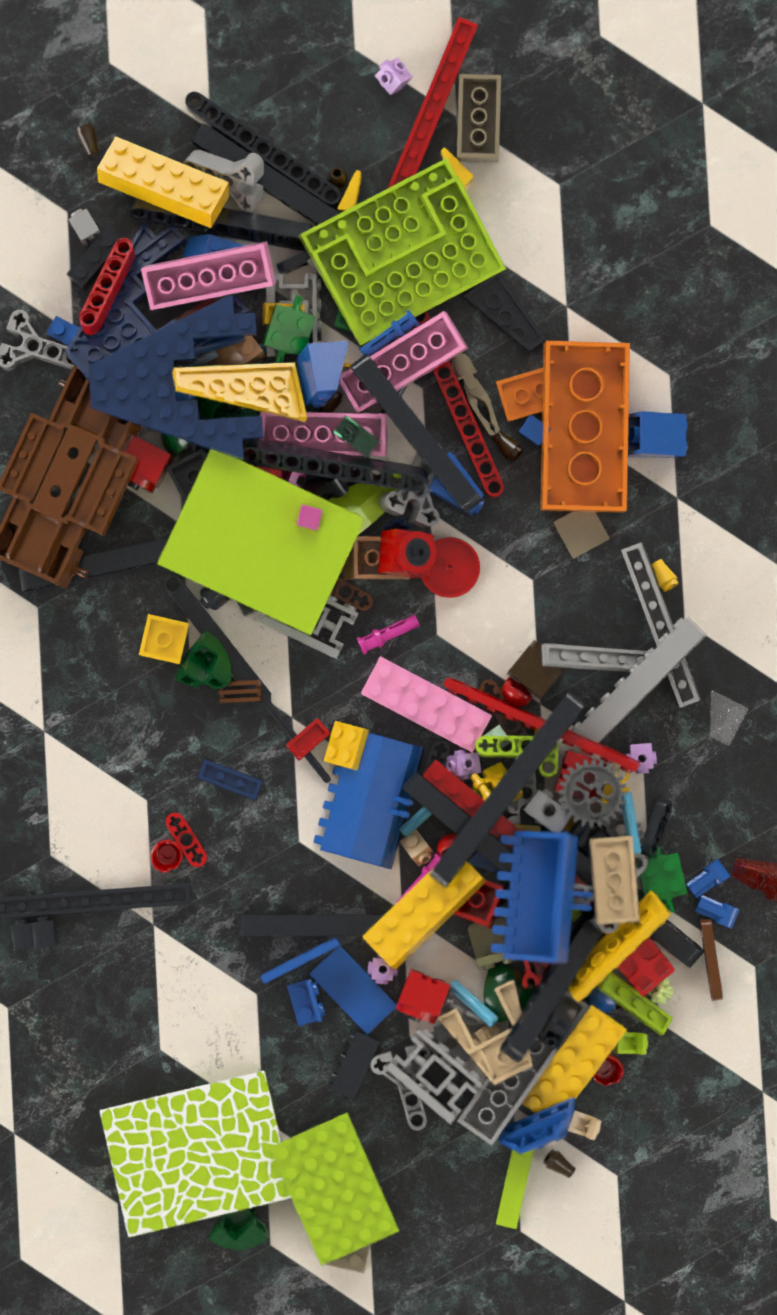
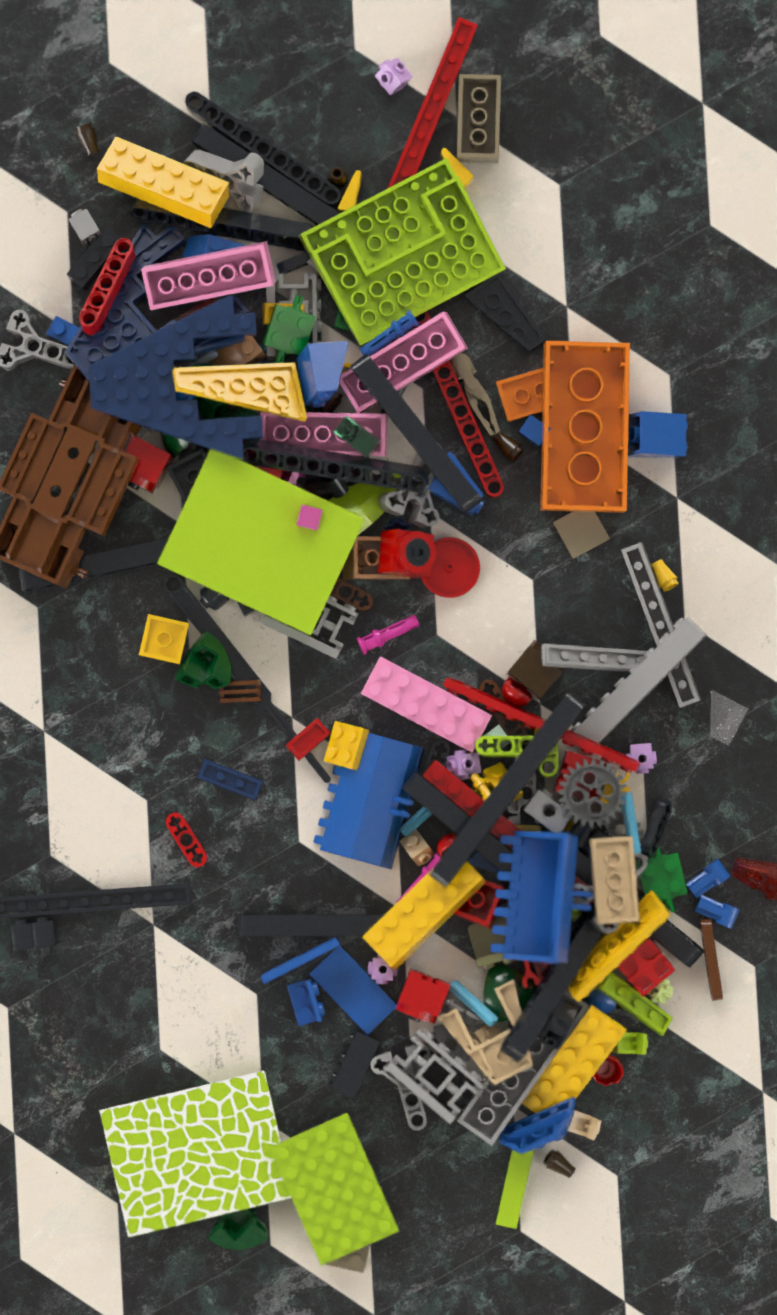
(166, 855): red hair -> none

